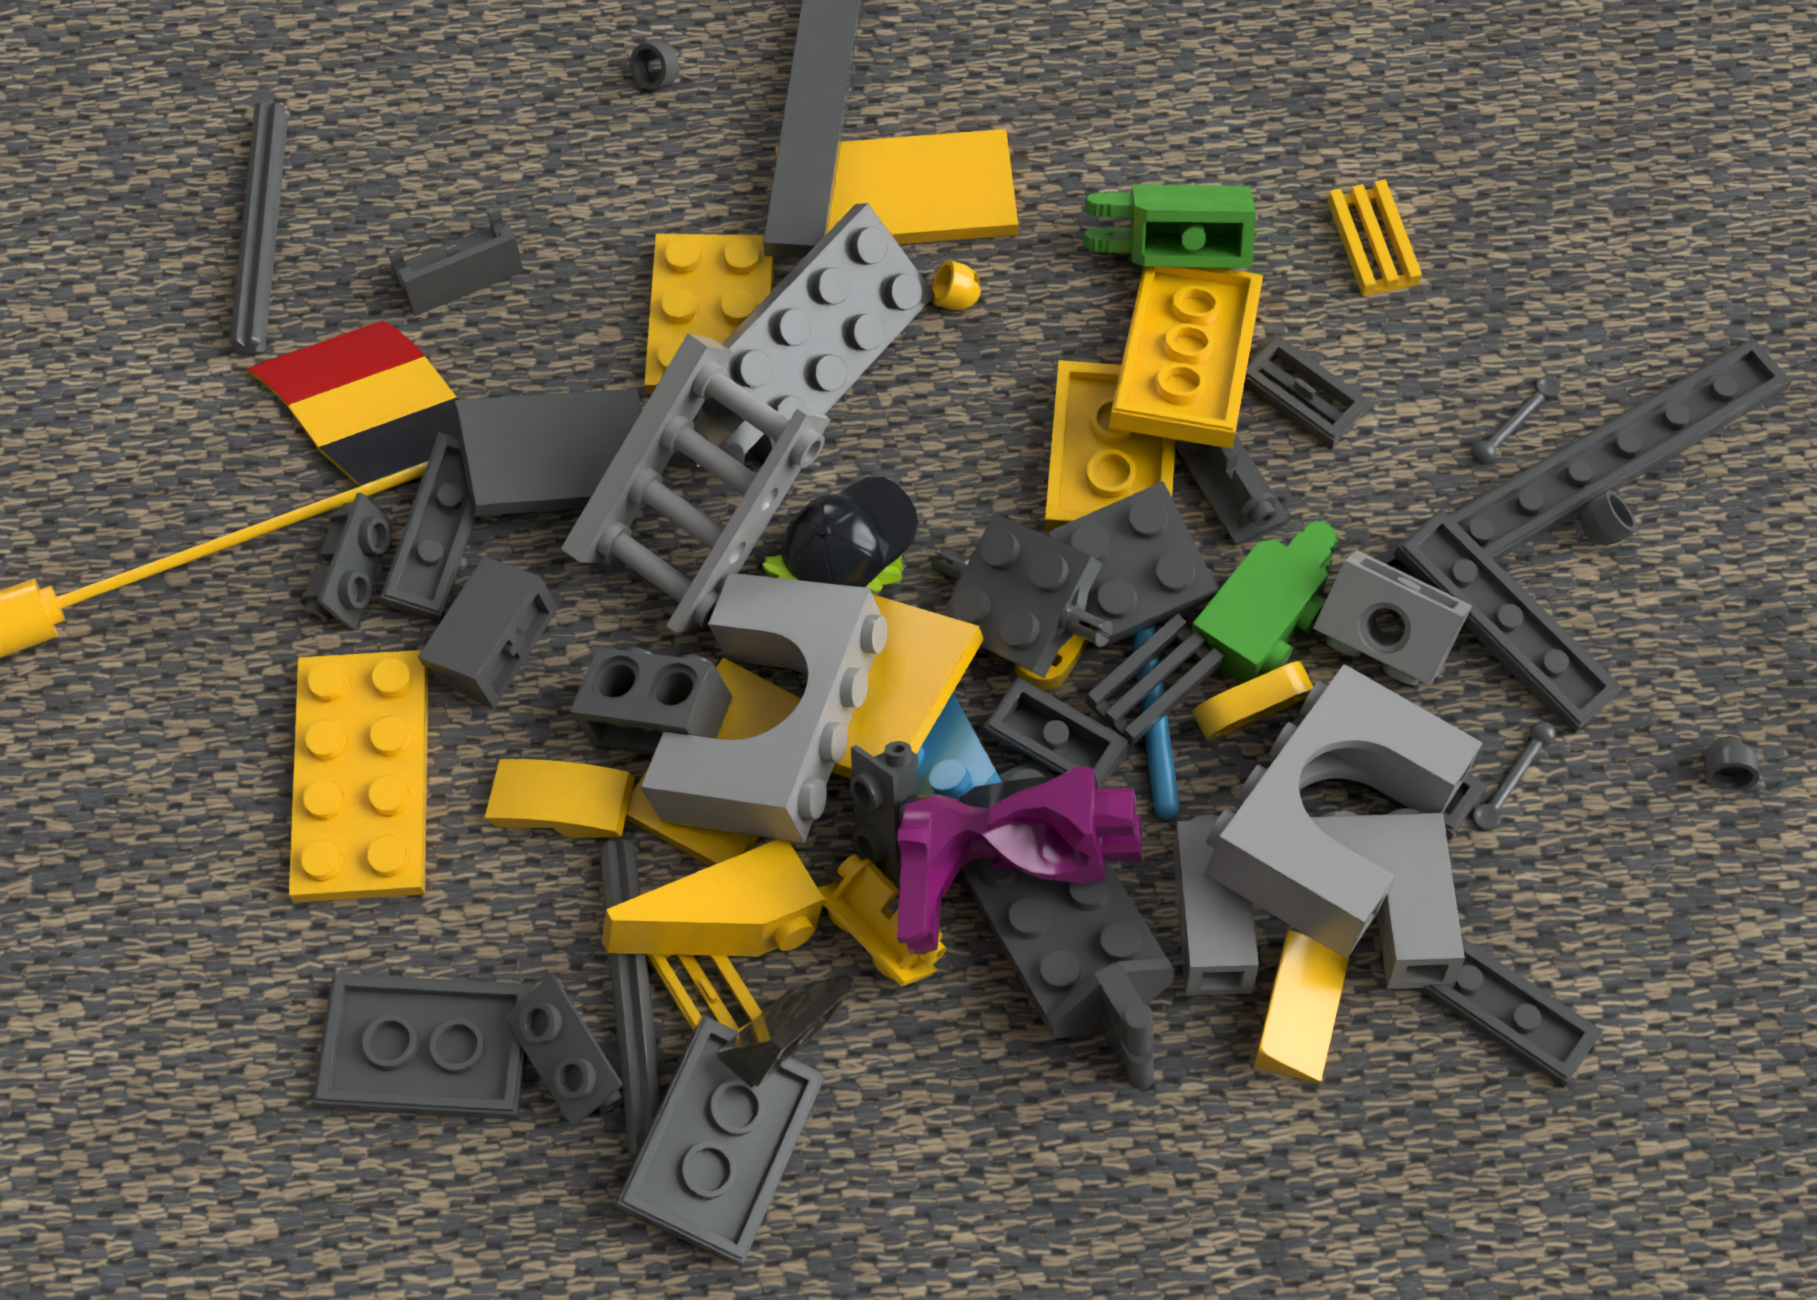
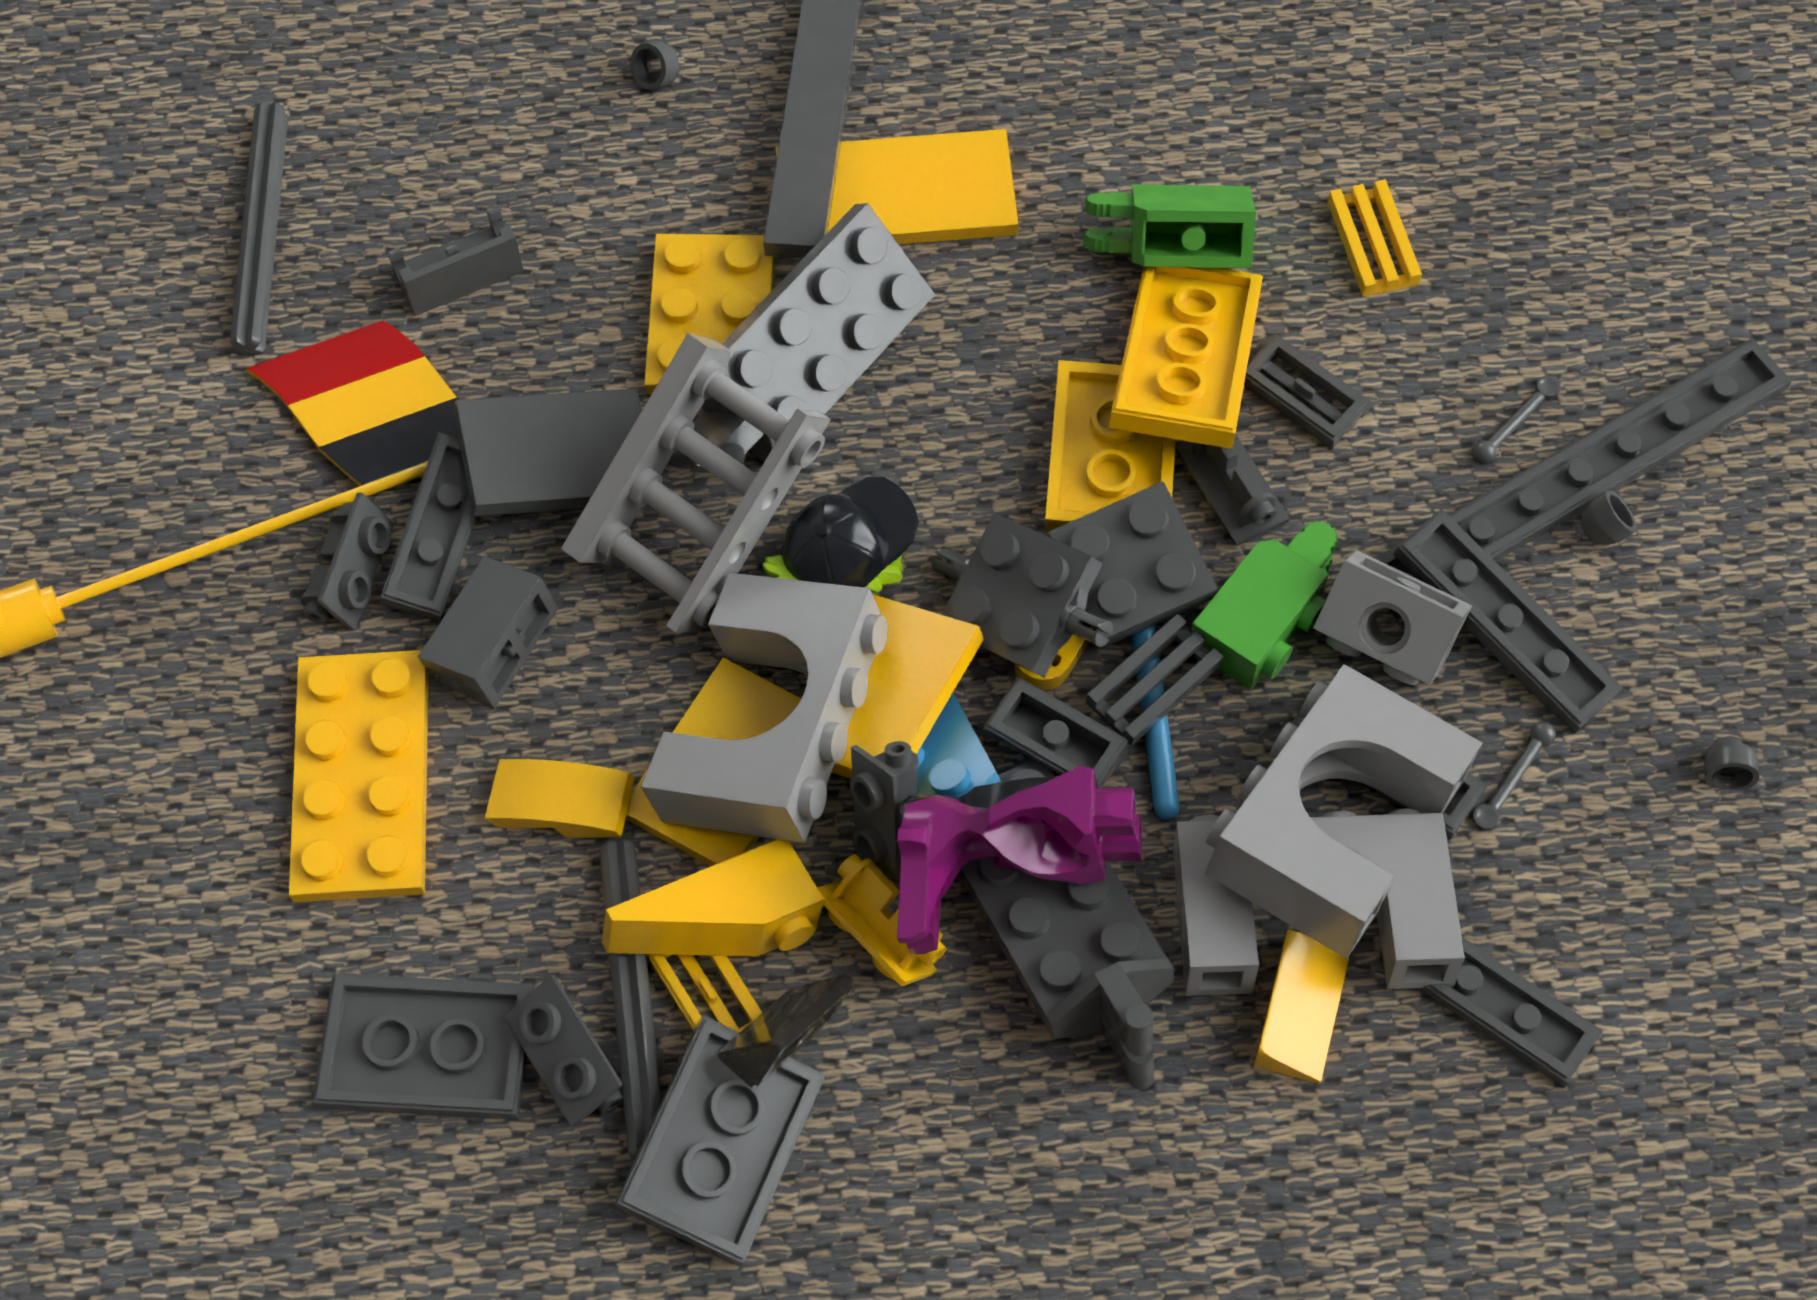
(639, 695): dark grey brick -> none
(955, 286): yellow hinge -> none
(1253, 701): yellow beam -> none

